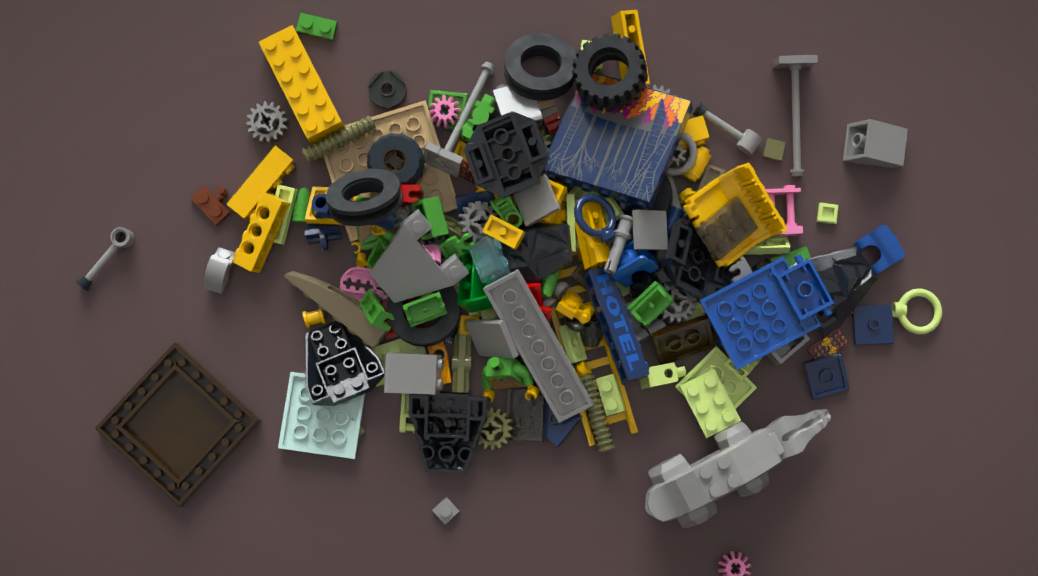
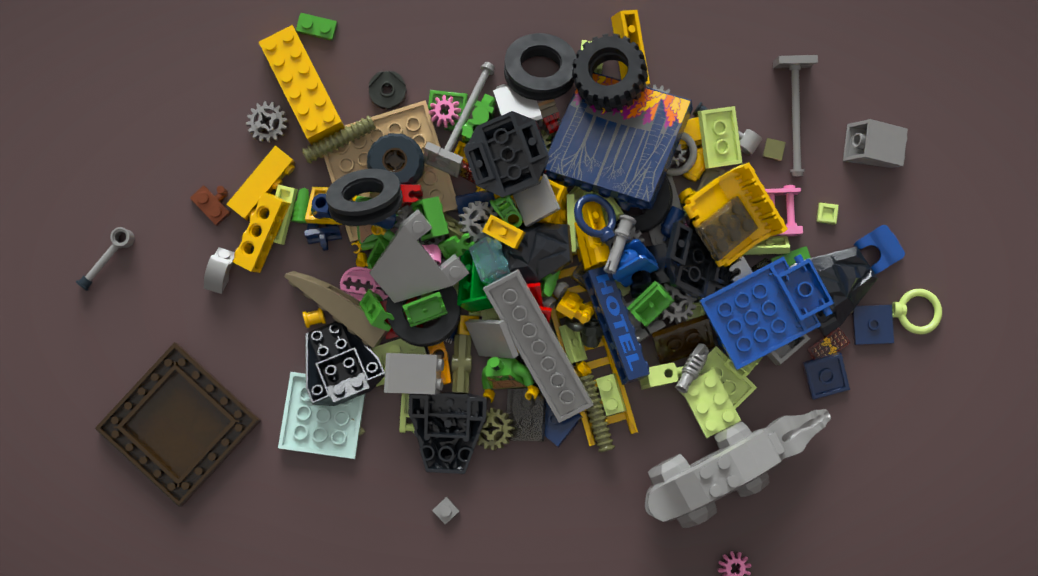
(650, 230): light grey tile -> none
(692, 367): none -> light grey hinge
(720, 137): none -> yellowish green plate

